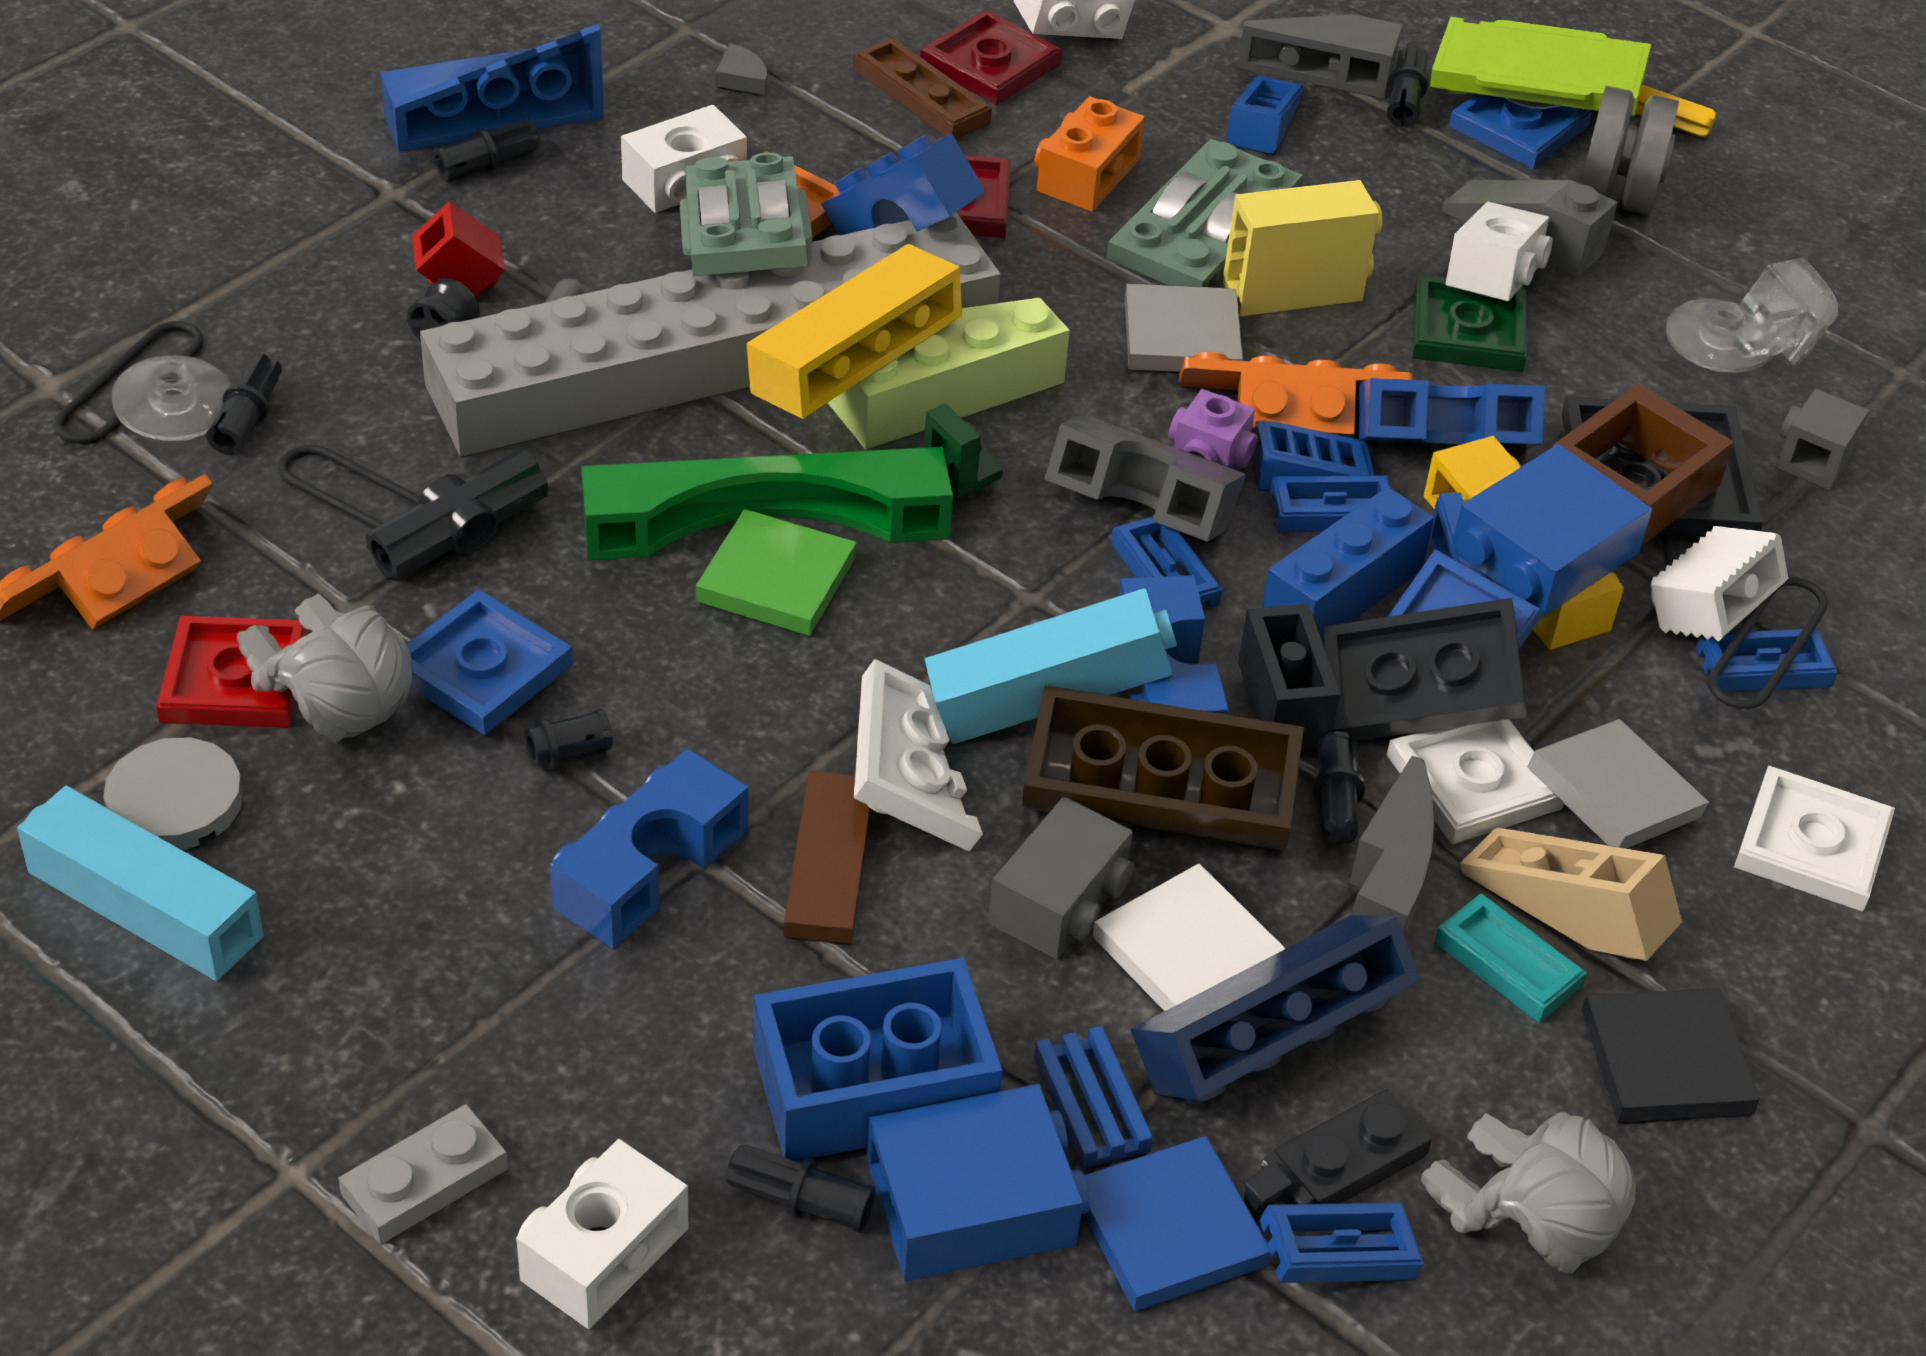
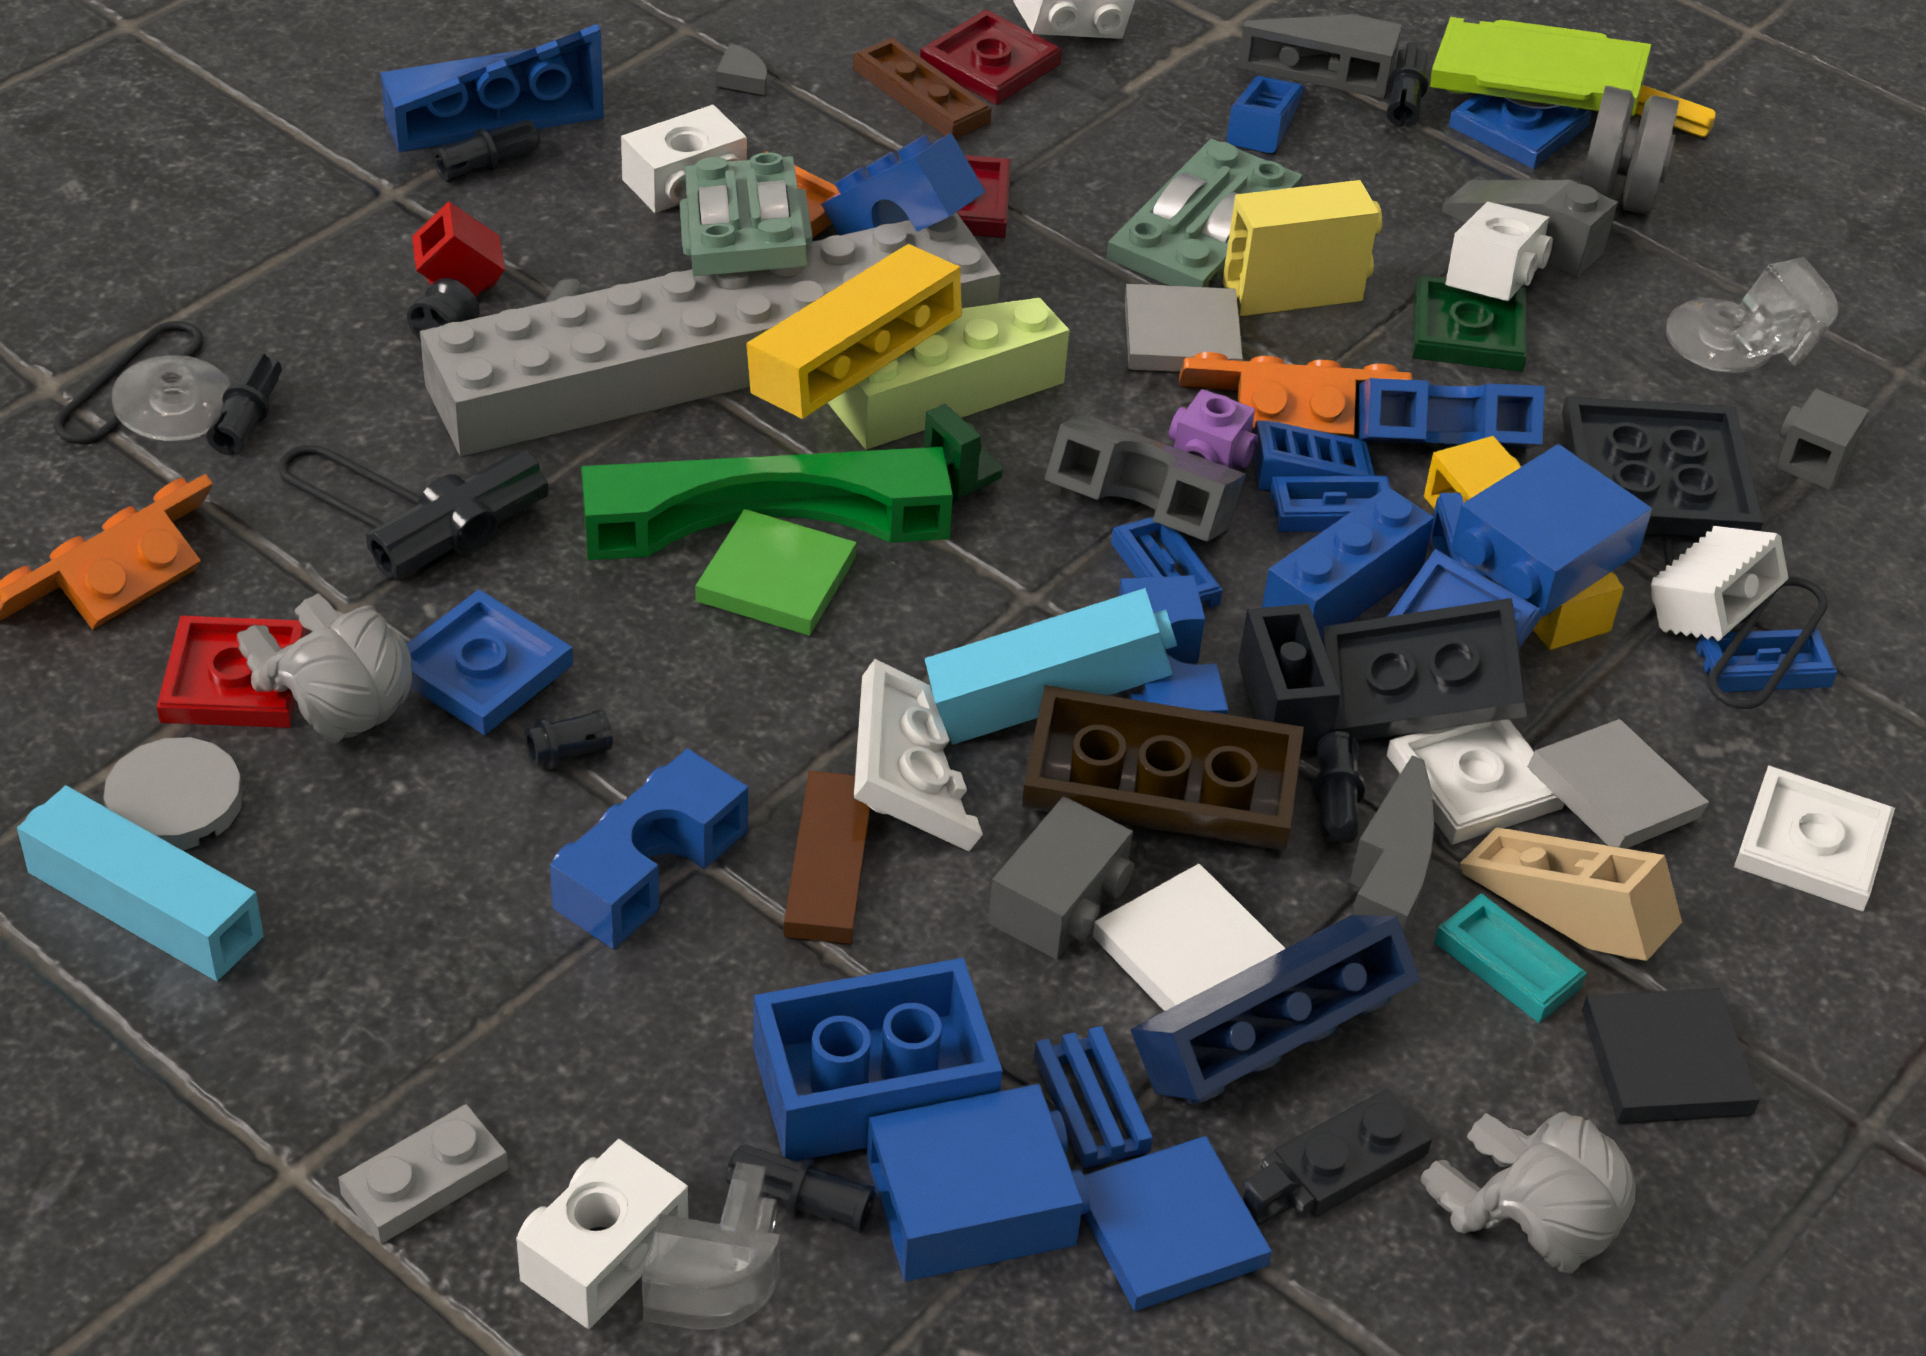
(713, 1272): none -> clear brick
(1089, 153): orange brick -> none
(1346, 1252): blue tile -> none
(1664, 436): reddish brown window -> none

